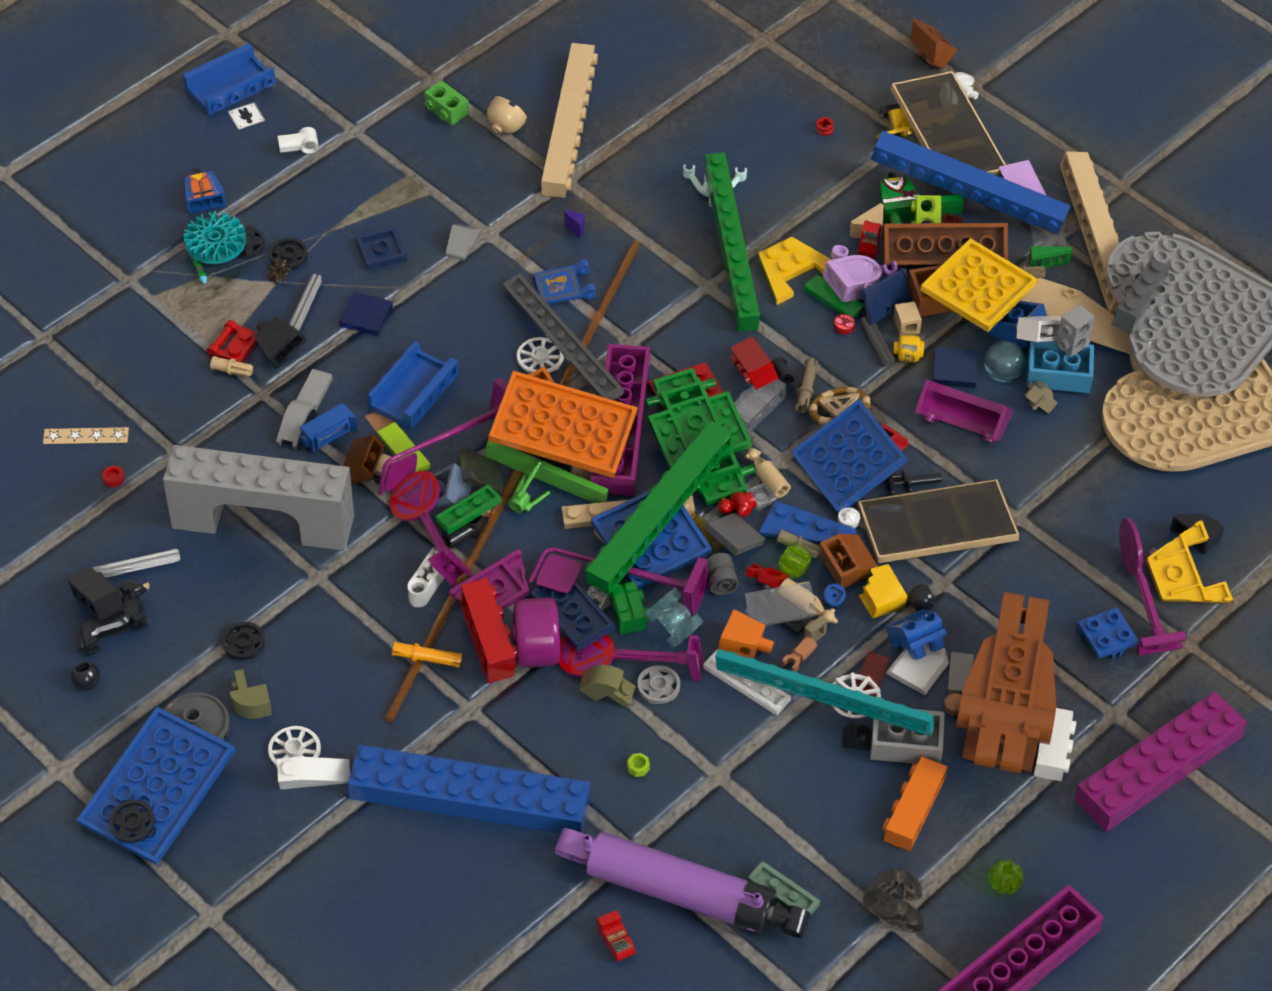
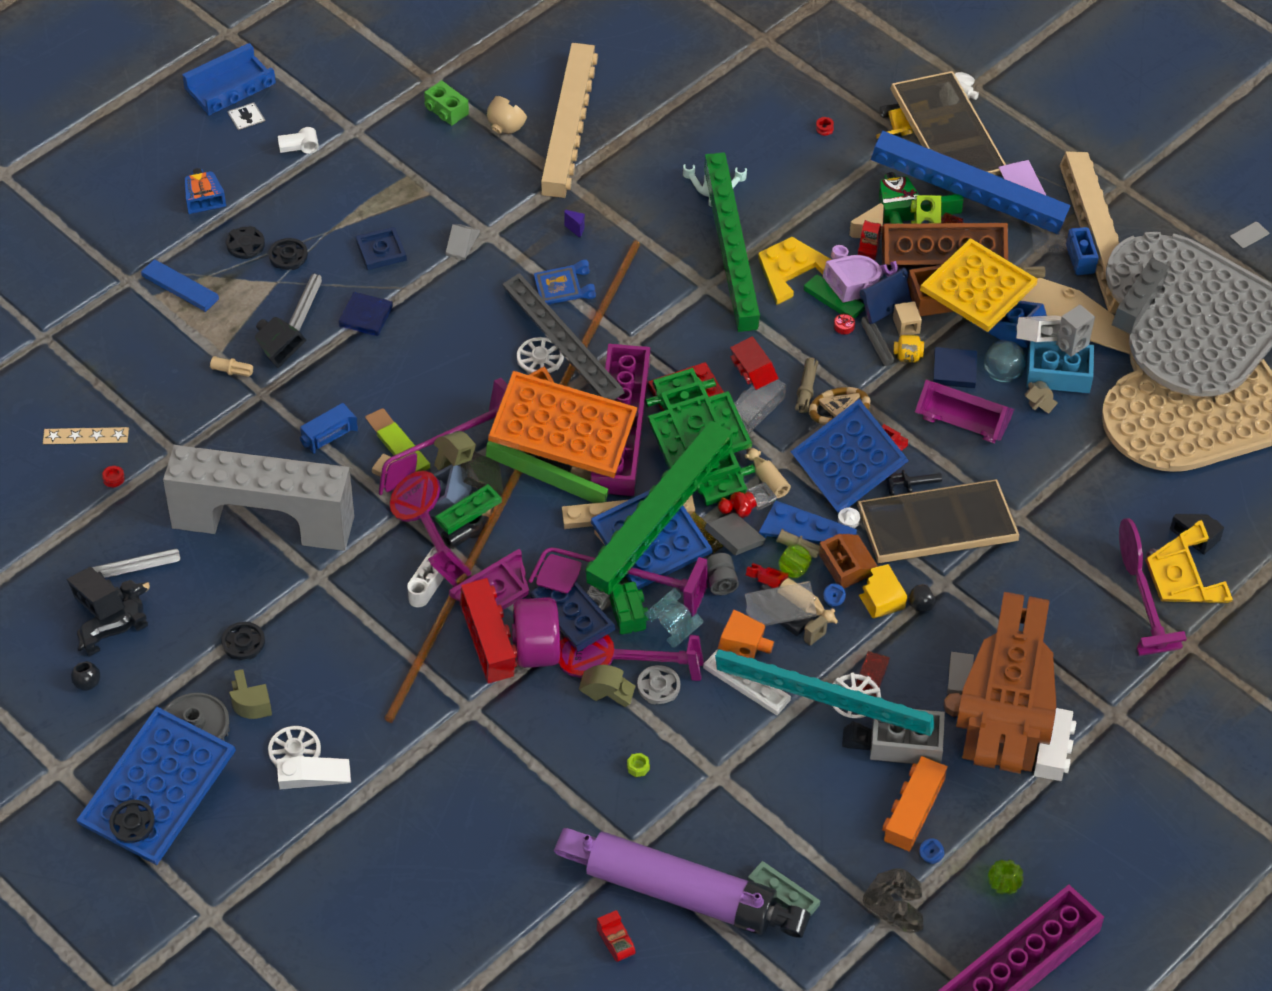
(180, 285): none -> blue tile
(202, 276): piece -> none
(214, 238): teal wheel -> none
(239, 346): red plate -> none
(278, 270): dark brown plant -> none
(299, 409): light grey piece -> none
(363, 458): reddish brown brick -> none
(411, 386): blue panel -> none
(417, 652): light orange pin -> none
(453, 449): none -> olive brick
(468, 790): blue brick -> none
(520, 499): bright green plant -> none
(784, 374): black piece -> none
(800, 653): nougat bar -> none
(916, 631): blue hips -> none
(919, 673): white tile -> none
(931, 44): dark orange slope -> none
(931, 851): none -> blue tile
(1046, 255): green slope -> none
(1082, 251): none -> blue brick
(1107, 633): blue piece -> none
(1160, 761): magenta brick -> none
(1249, 234): none -> light grey sticker

